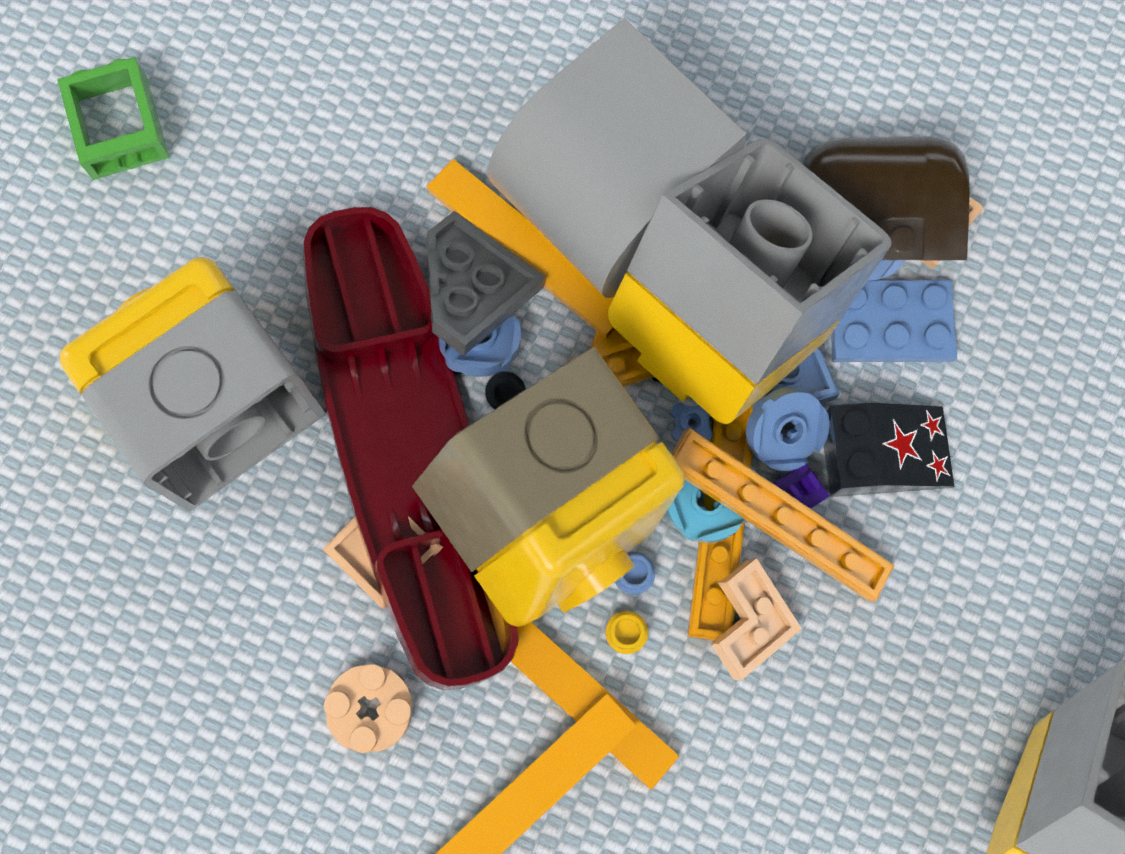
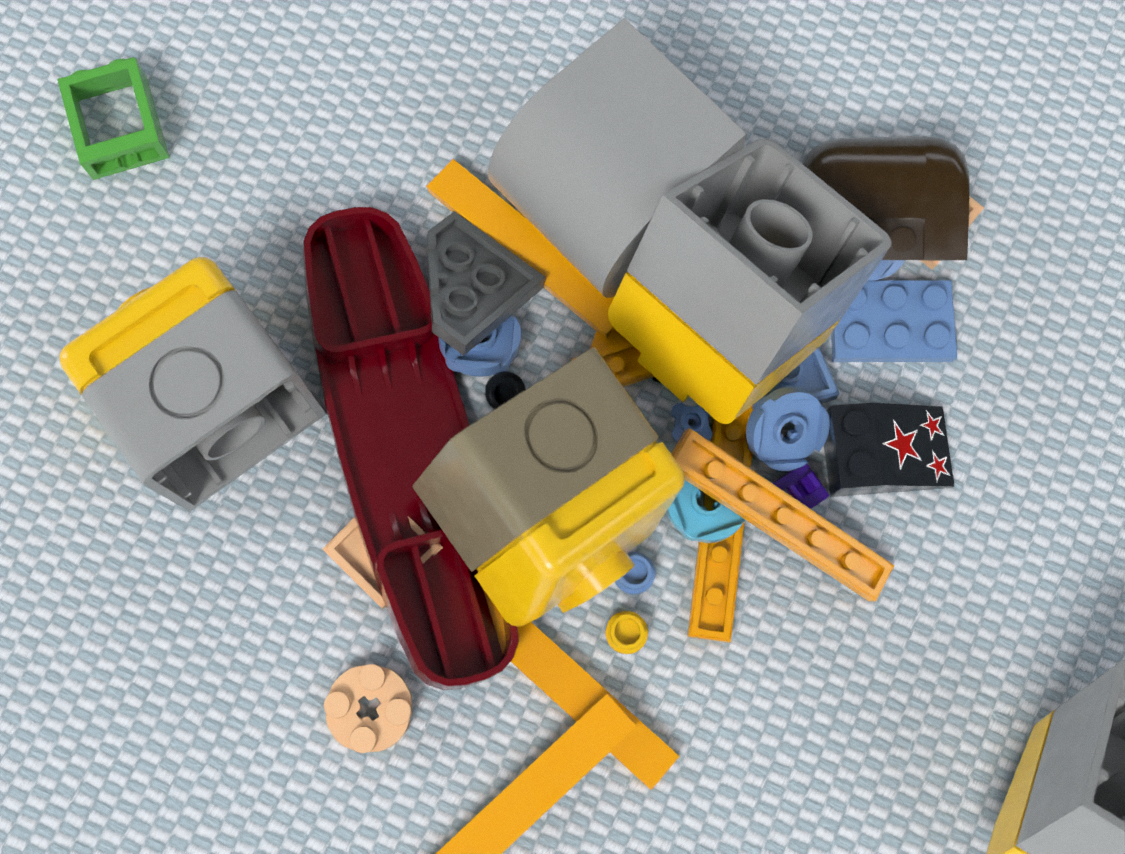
(764, 620): light nougat plate -> none

